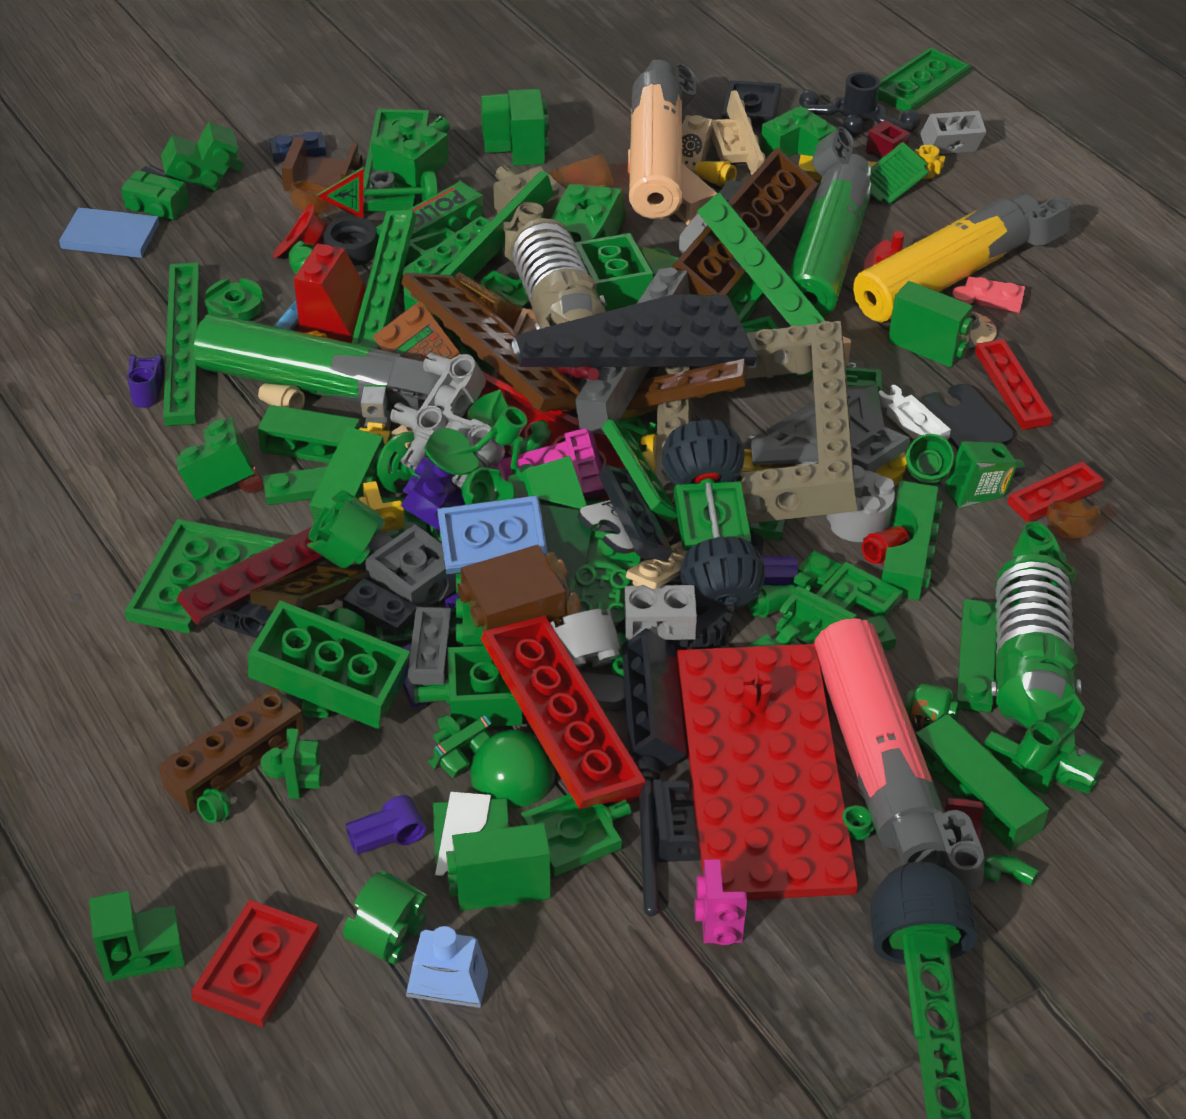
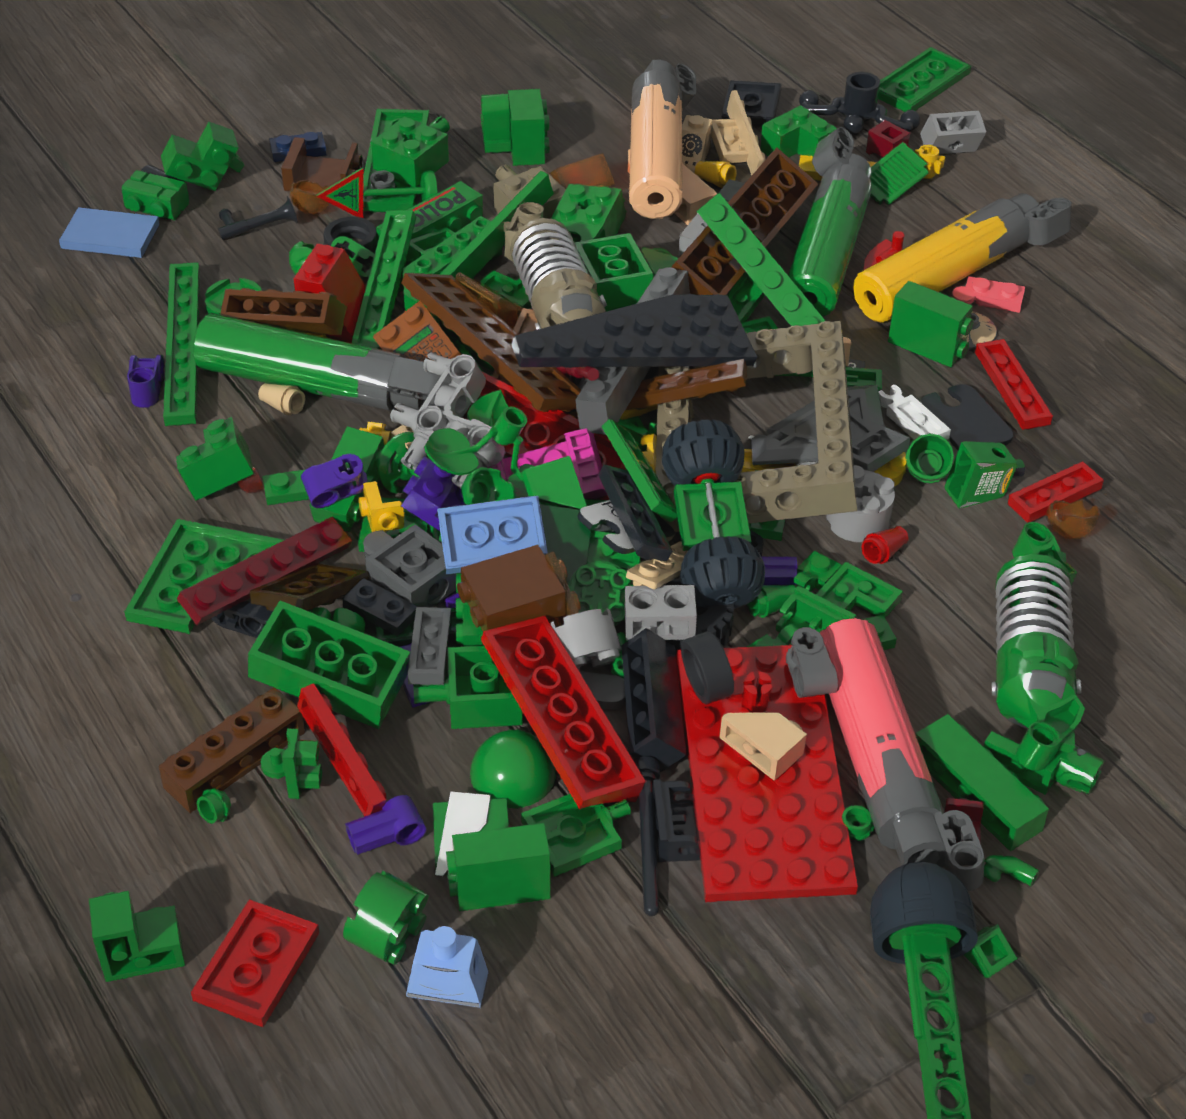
(234, 228): none -> black piece
(287, 310): none -> reddish brown brick
(302, 433): green brick -> none
(307, 228): red piece -> none
(333, 481): none -> dark purple piece
(336, 743): none -> red plate
(345, 530): green brick -> none
(359, 250): none -> green beam
(376, 405): flat silver piece -> none
(449, 752): green hips -> none
(536, 440): green arm -> none
(707, 667): none -> black tyre
(719, 911): dark pink bracket -> none
(764, 740): none -> tan slope
(810, 664): none -> dark grey piece
(915, 512): green arch -> none
(929, 704): green head -> none
(976, 655): green plate -> none
(991, 951): none -> green slope

